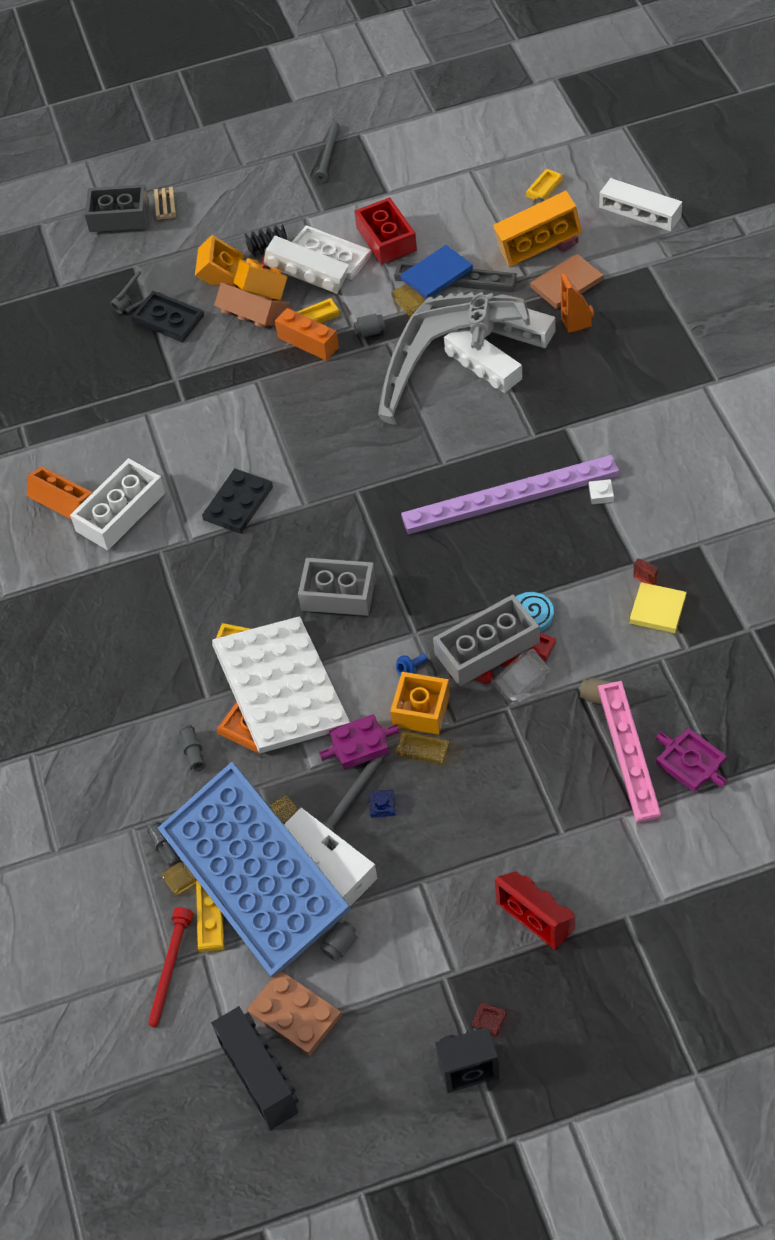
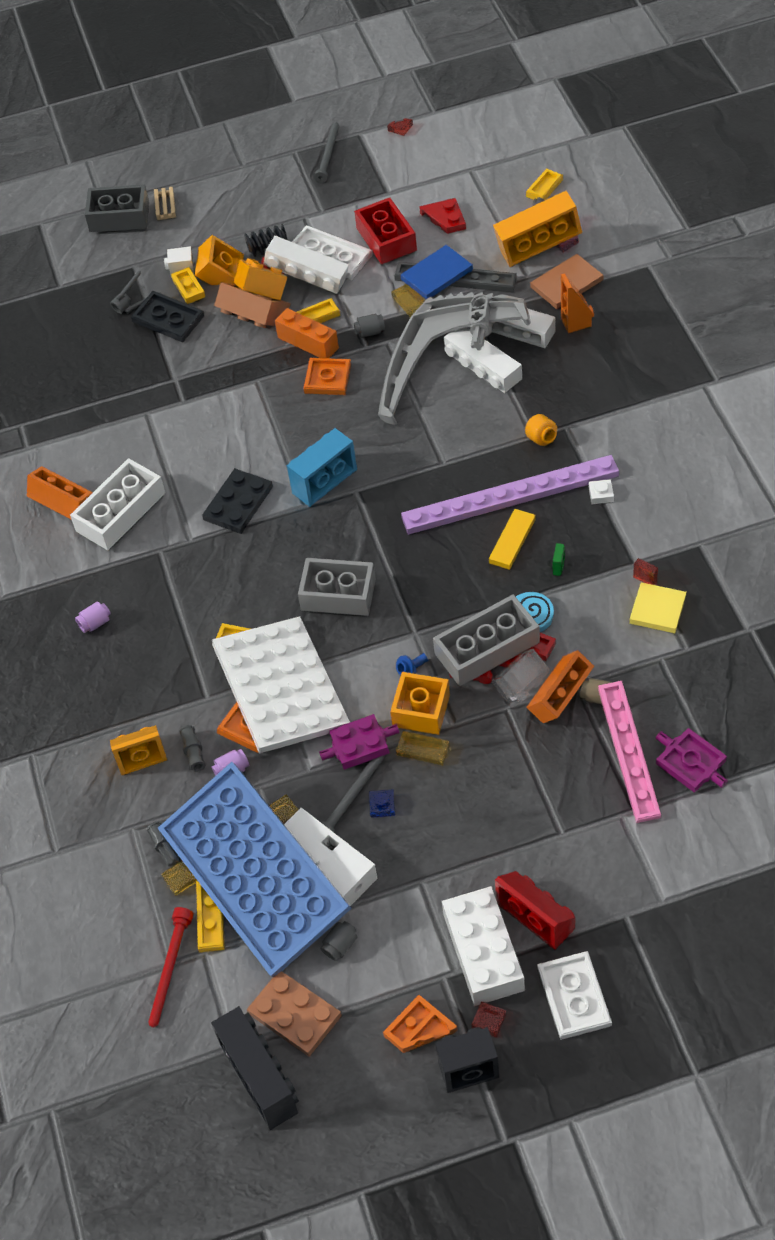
(93, 617): none -> lavender brick
(138, 750): none -> light orange slope
(179, 259): none -> white brick
(188, 285): none -> yellow plate
(237, 757): none -> lavender brick
(322, 467): none -> dark azure brick
(327, 376): none -> orange tile
(400, 127): none -> clear red tile
(418, 1026): none -> orange wing
(445, 215): none -> red wing
(483, 946): none -> white brick
(512, 539): none -> yellow tile
(541, 429): none -> light orange head
(558, 559): none -> green tile
(560, 686): none -> orange brick
(574, 995): none -> white tile
(640, 204): white brick -> none

